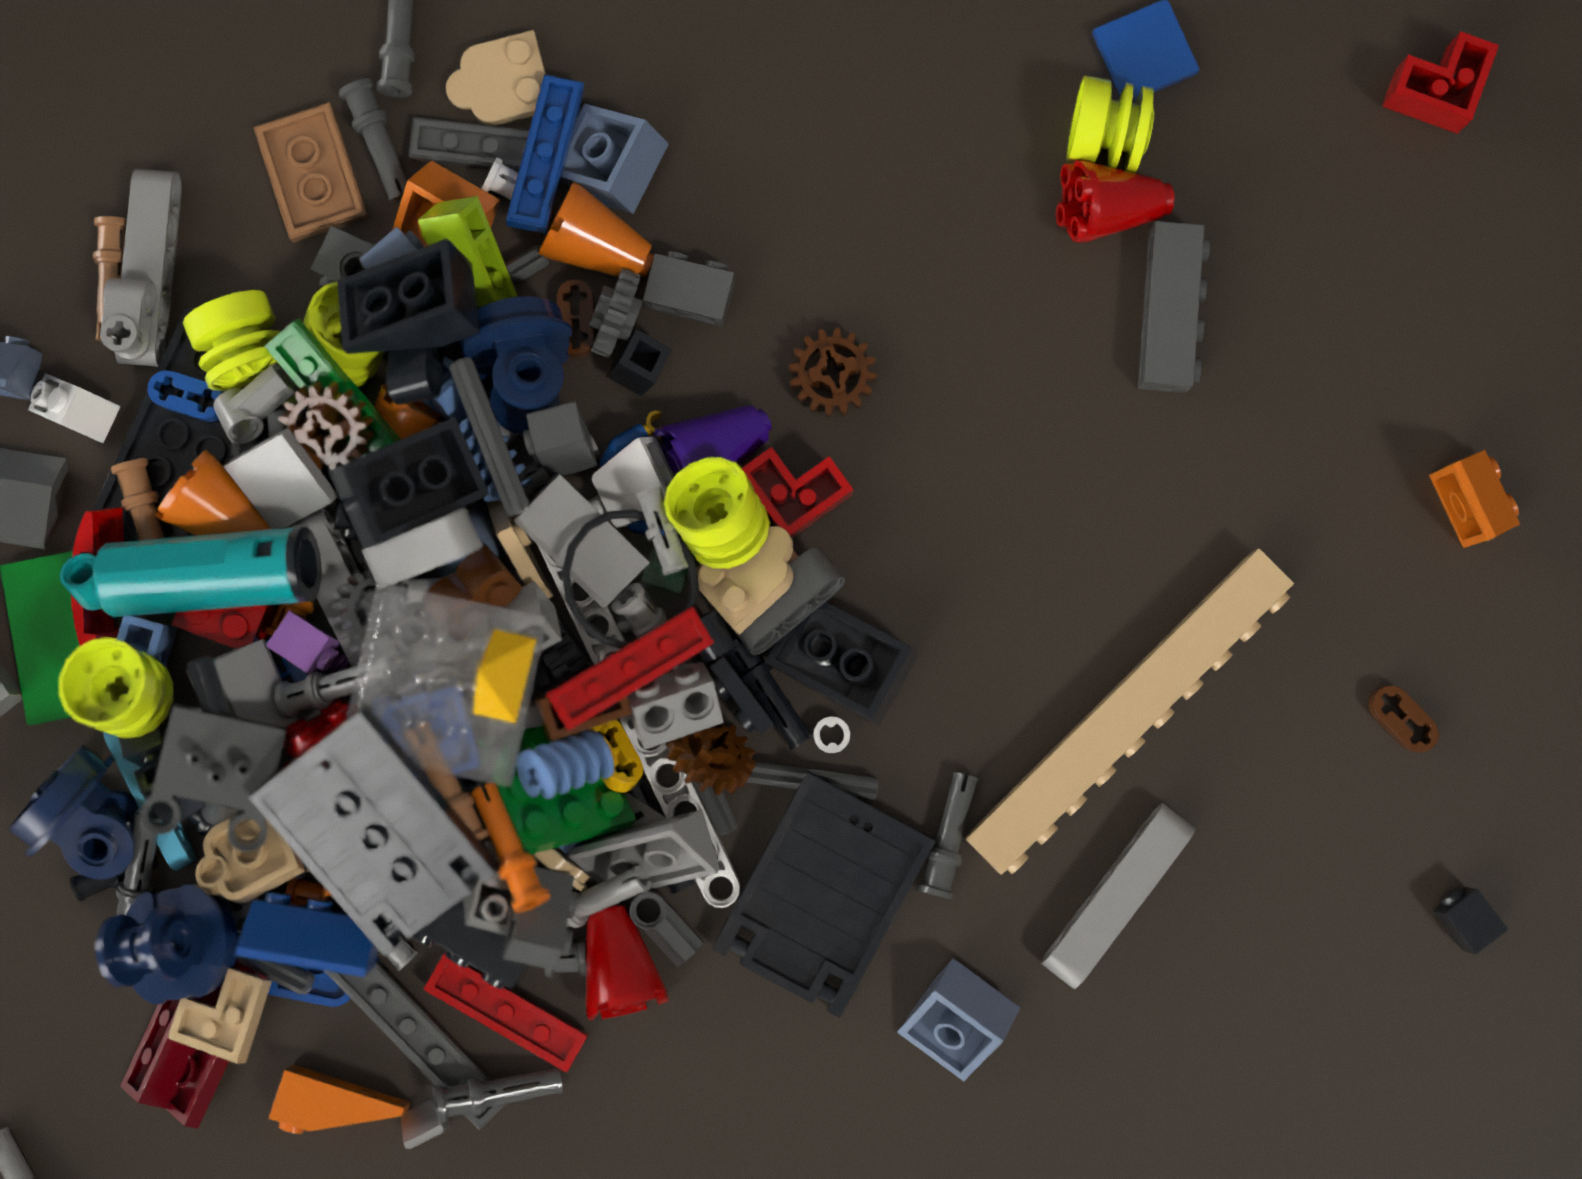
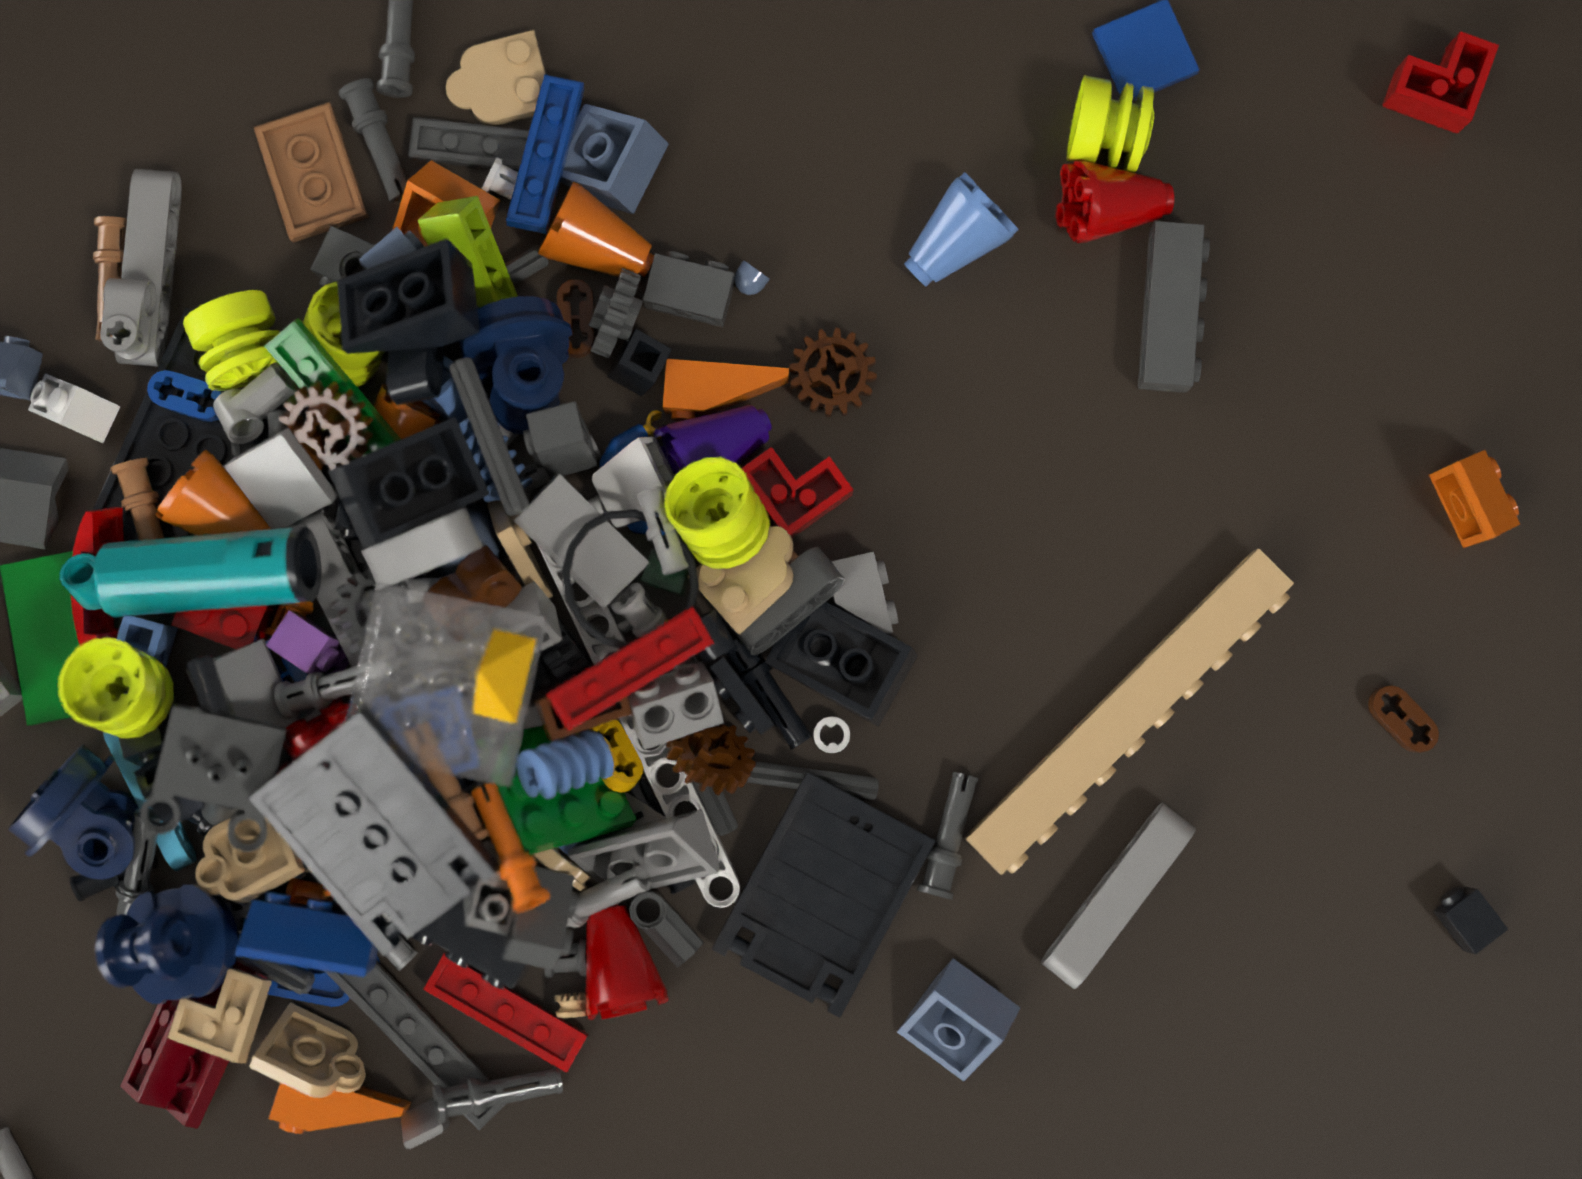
(310, 1054): none -> tan plate
(571, 1005): none -> tan bush
(708, 387): none -> orange slope
(749, 279): none -> sand blue hinge
(863, 591): none -> light grey slope
(958, 232): none -> medium blue cone

